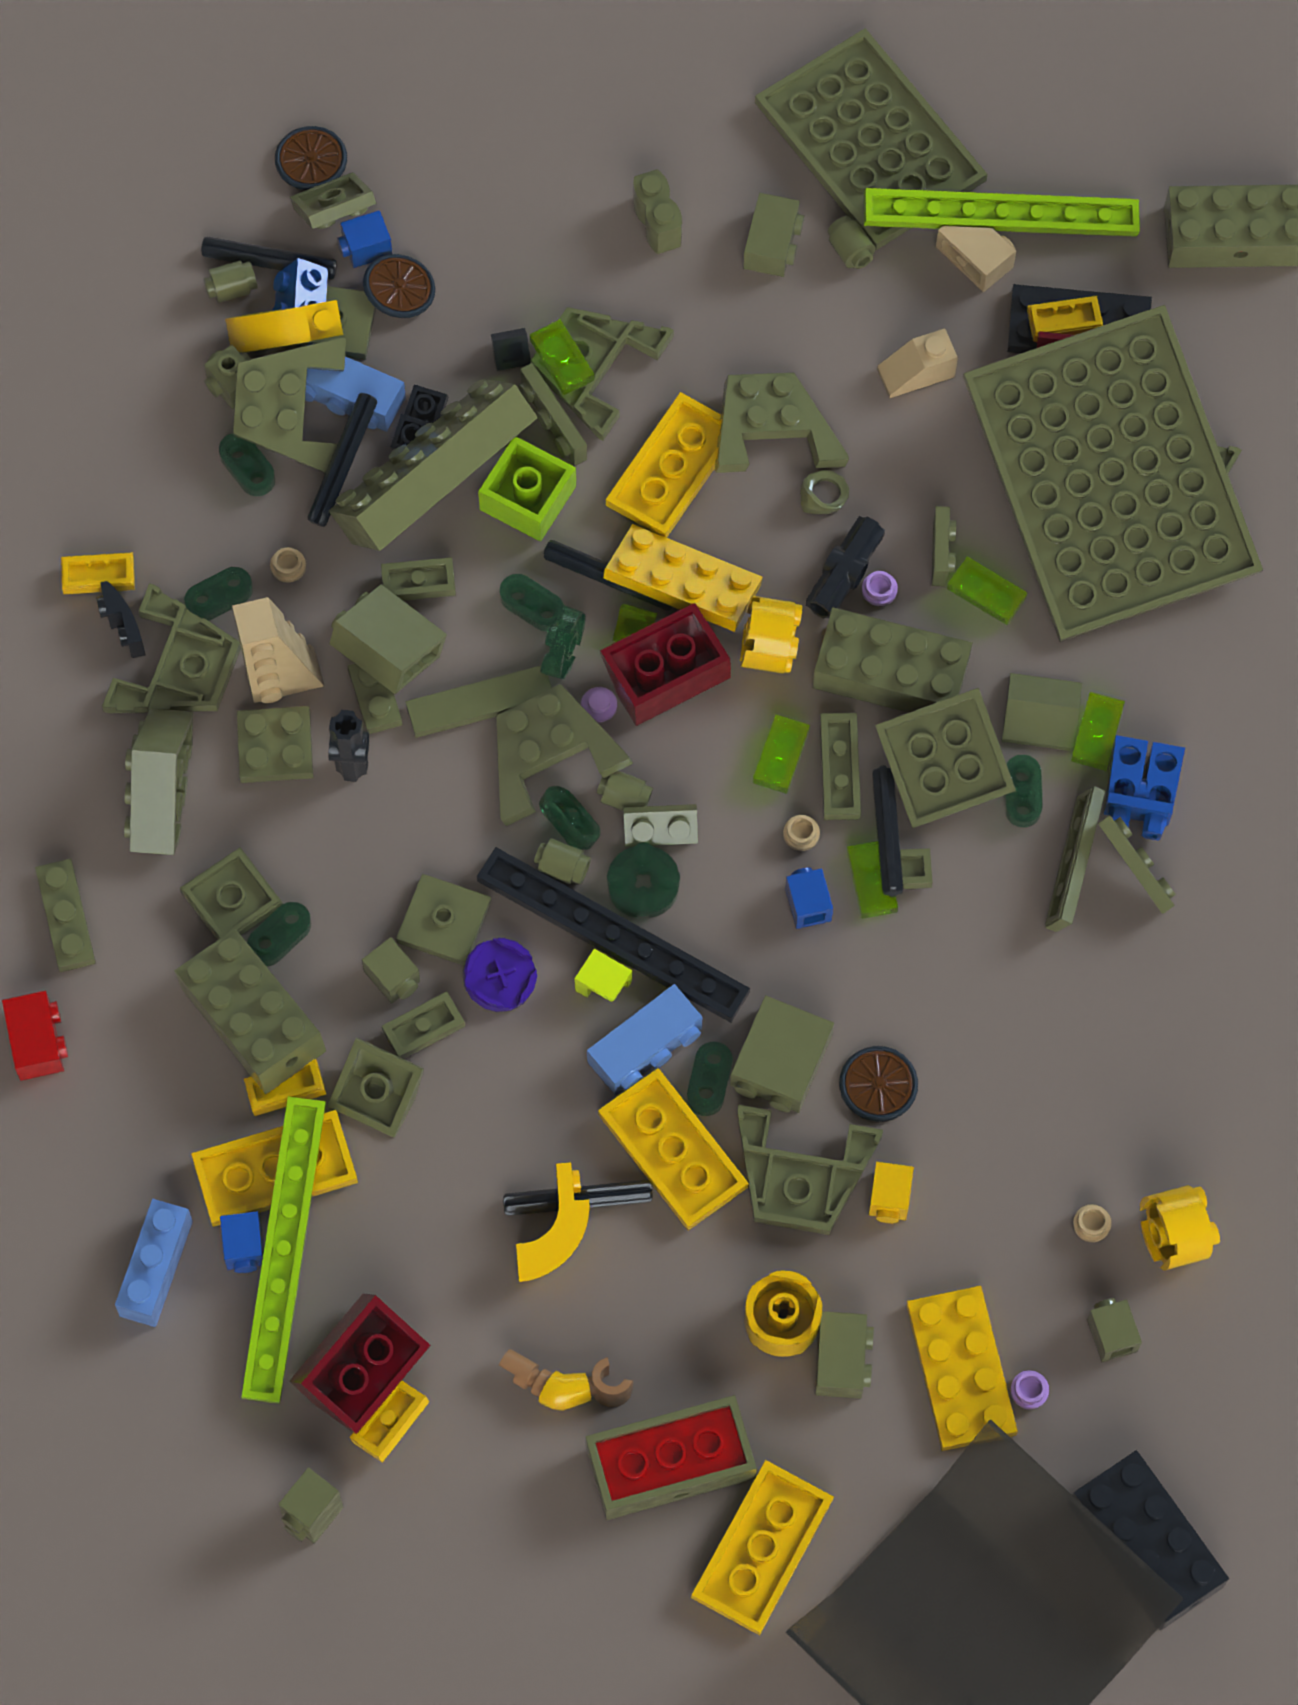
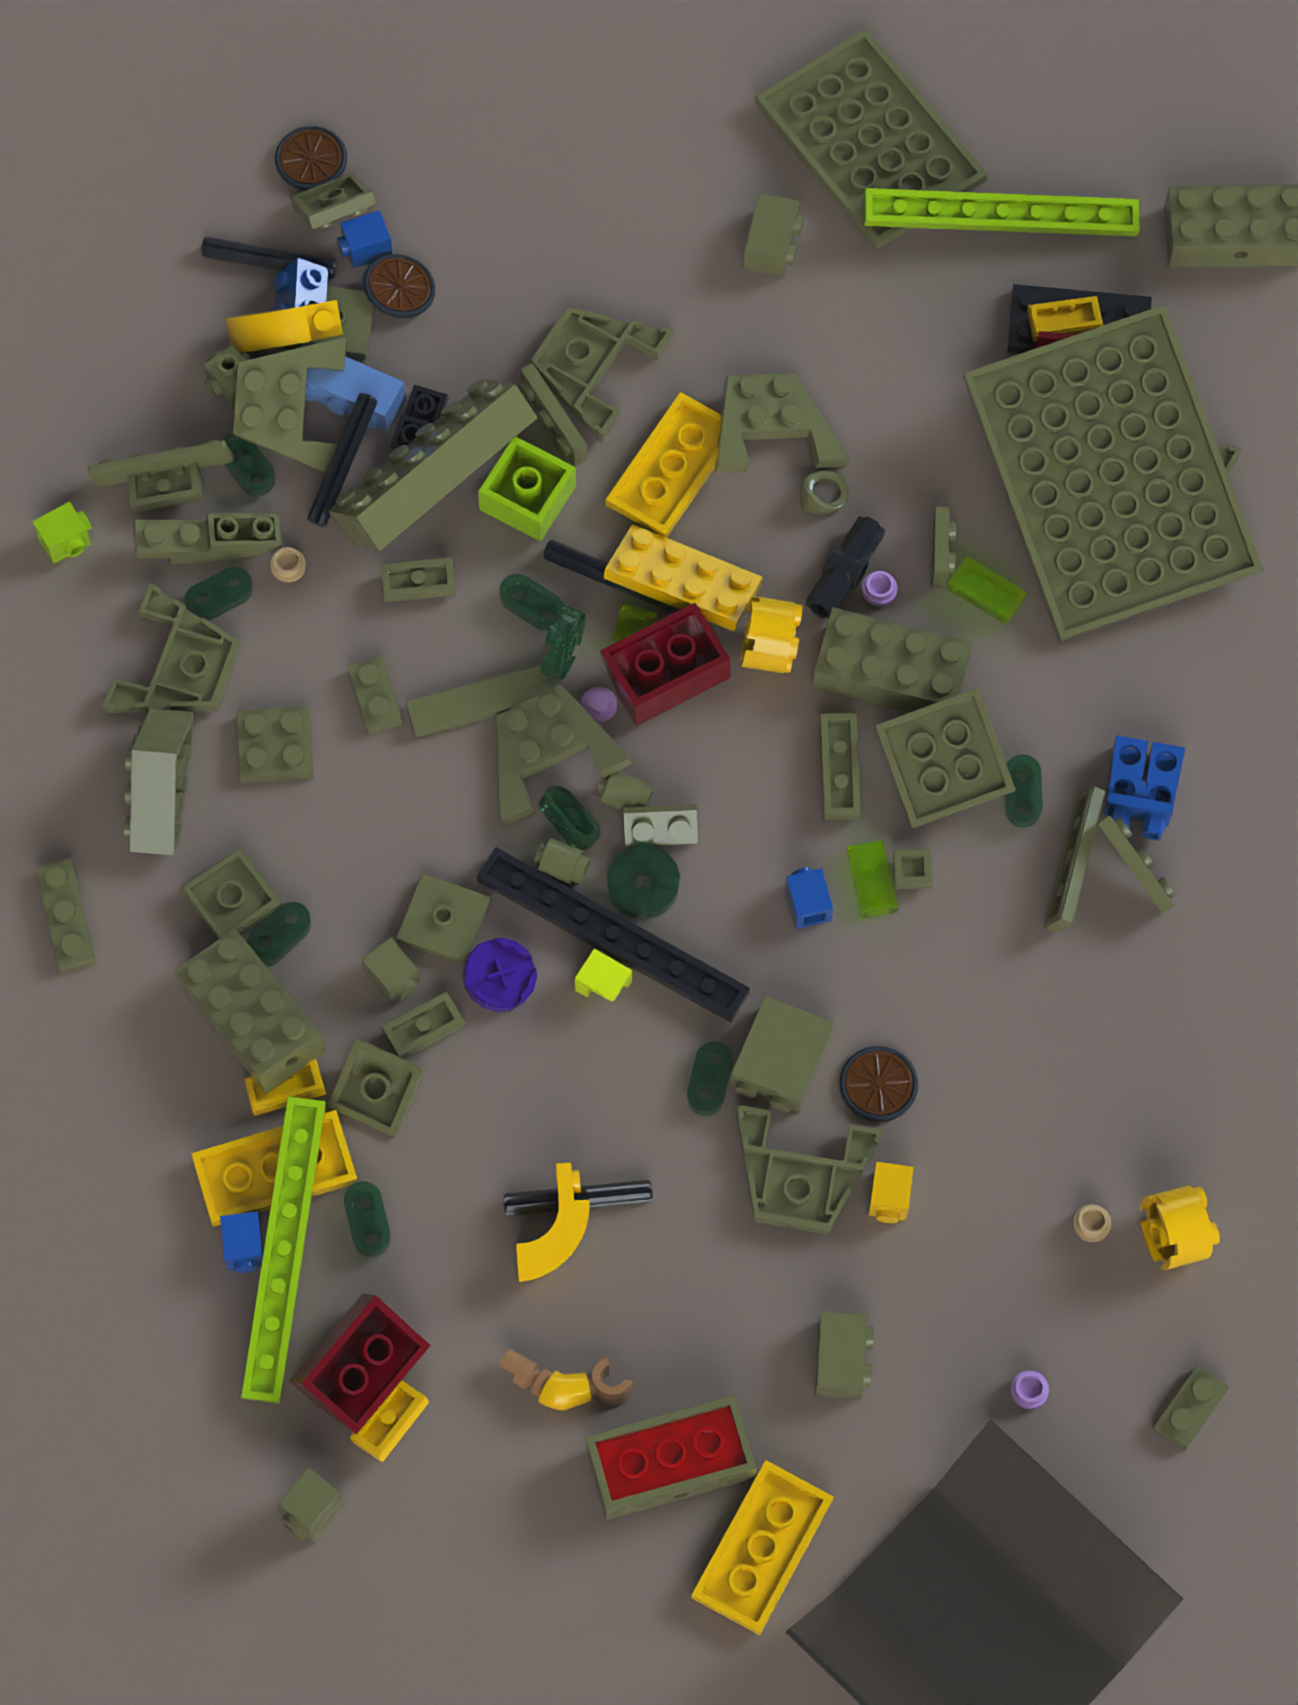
(34, 1035): red brick -> none
(63, 532): none -> lime brick
(86, 572): yellow plate -> none
(120, 616): black slope -> none
(154, 1262): medium blue brick -> none
(162, 477): none -> olive bracket
(209, 540): none -> olive slope
(230, 281): olive brick -> none
(273, 653): tan wedge -> none
(348, 745): black piece -> none
(368, 1220): none -> clear green plate
(387, 638): olive brick -> none
(510, 349): black tile -> none
(562, 357): clear neon green plate -> none
(645, 1040): medium blue brick -> none
(657, 211): olive brick -> none
(673, 1149): yellow plate -> none
(763, 1304): yellow brick -> none
(781, 754): clear neon green plate -> none
(801, 832): tan plate -> none
(851, 242): olive brick -> none
(887, 831): black axle -> none
(919, 364): tan slope -> none
(960, 1365): yellow plate -> none
(977, 253): tan slope -> none
(1042, 712): olive slope -> none
(1097, 731): clear neon green plate -> none
(1113, 1329): olive brick -> none
(1151, 1524): black brick -> none
(1191, 1407): none -> olive plate

